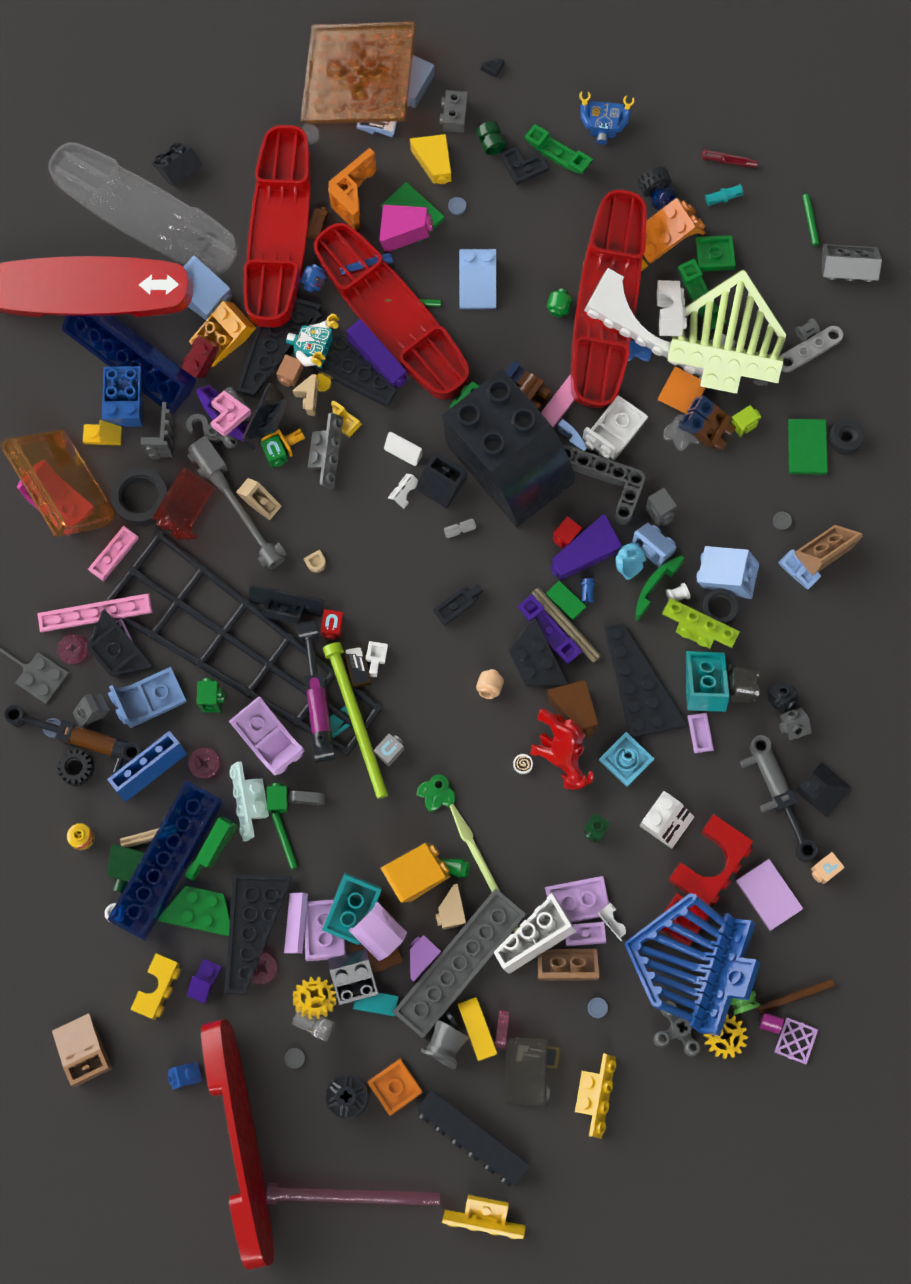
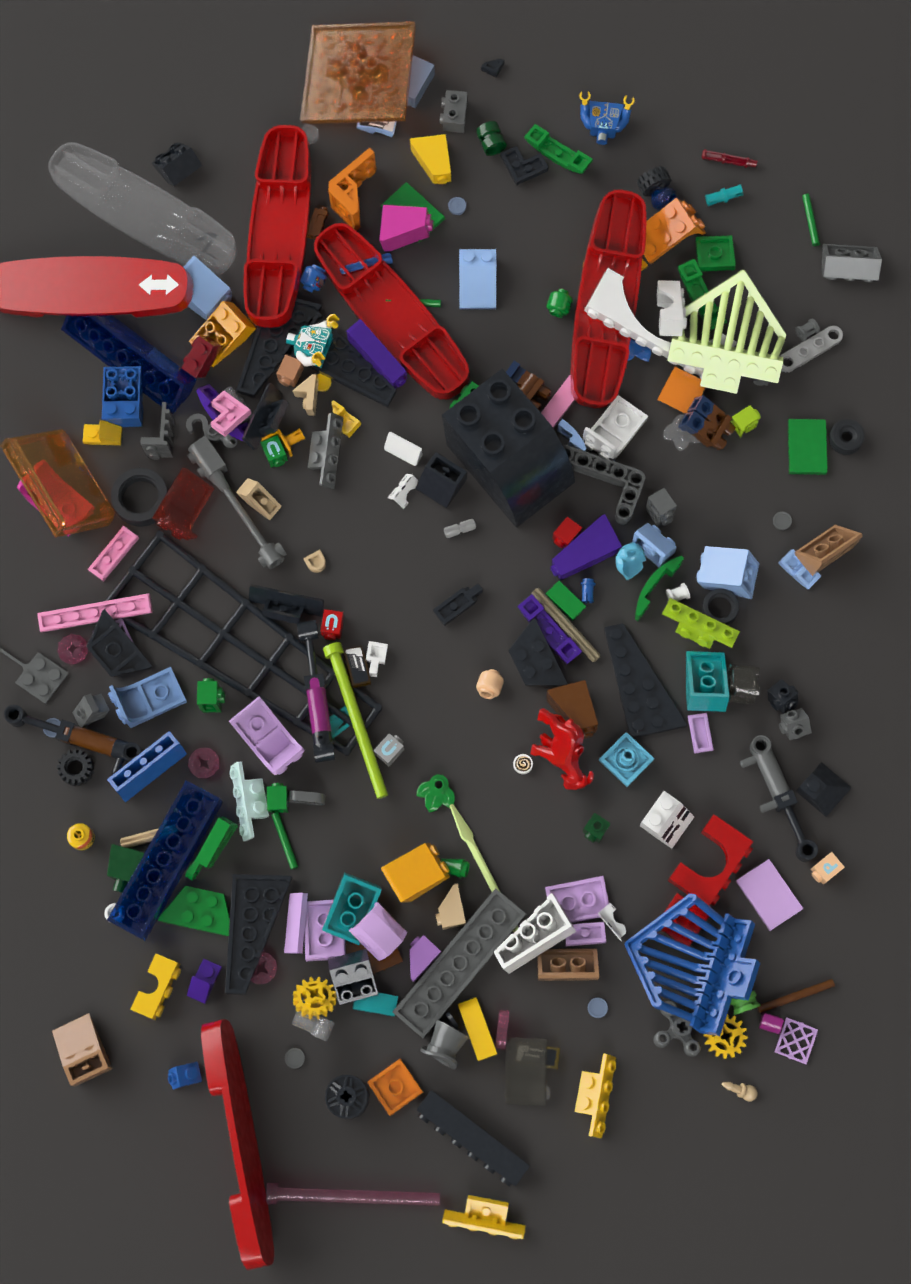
(743, 1091): none -> tan bar

